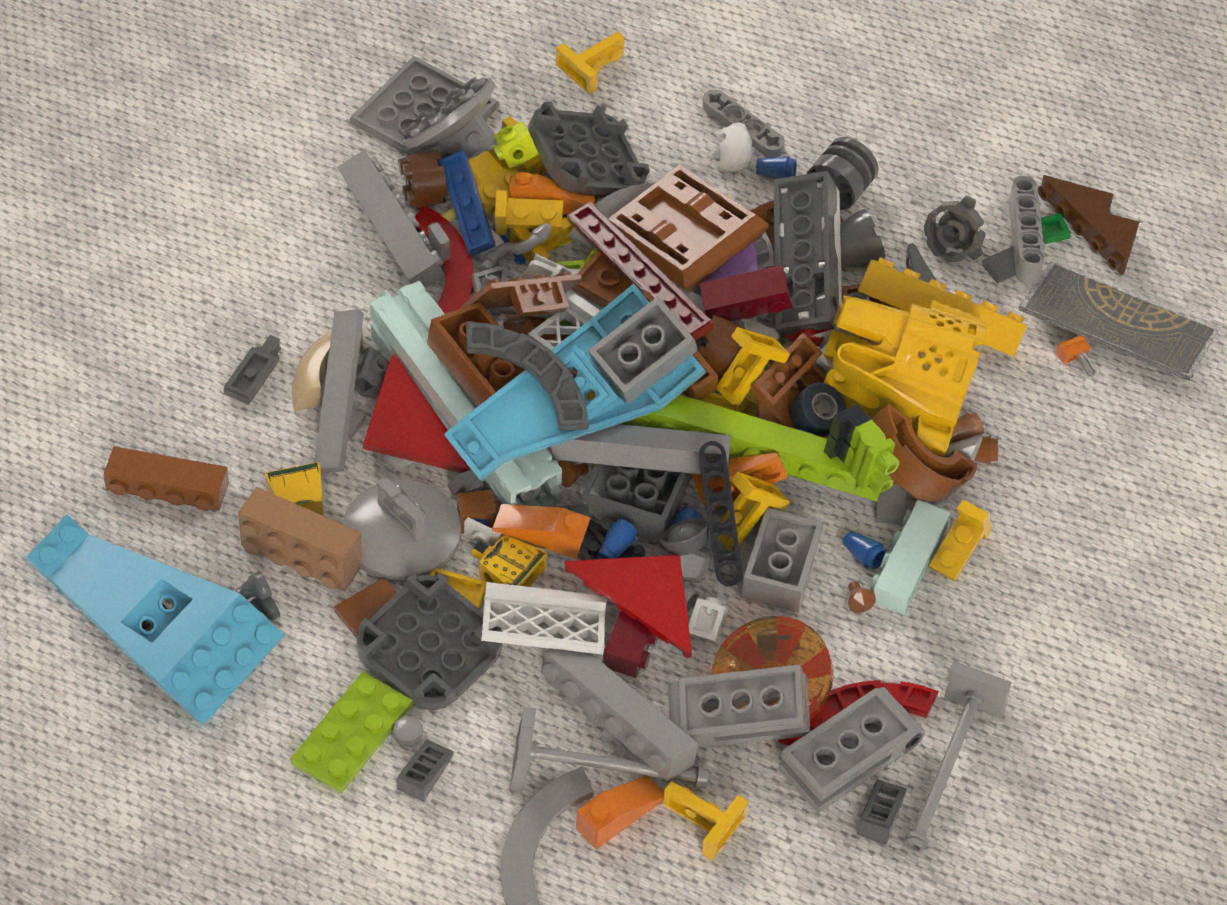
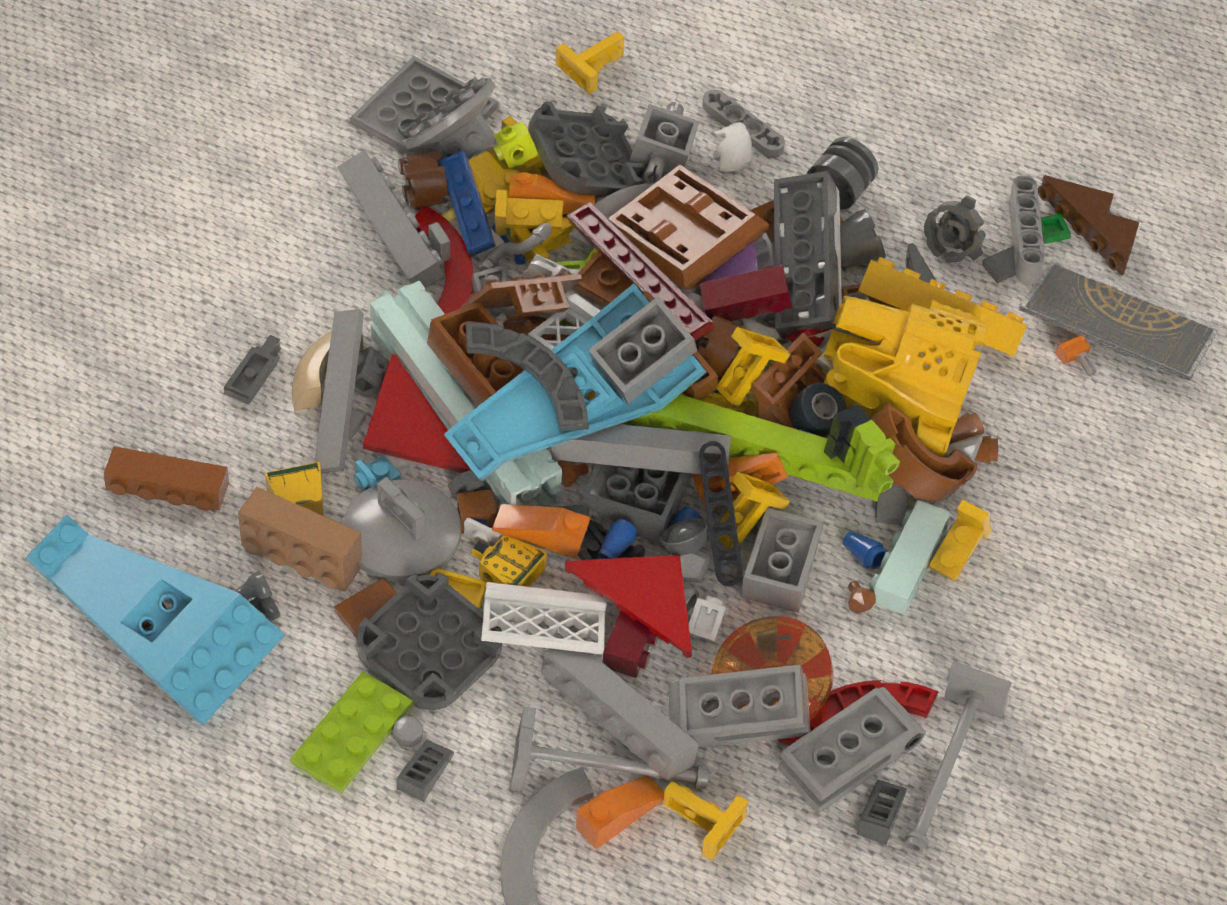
(369, 475): none -> medium azure bracket
(664, 140): none -> light grey brick
(776, 167): blue cone -> none

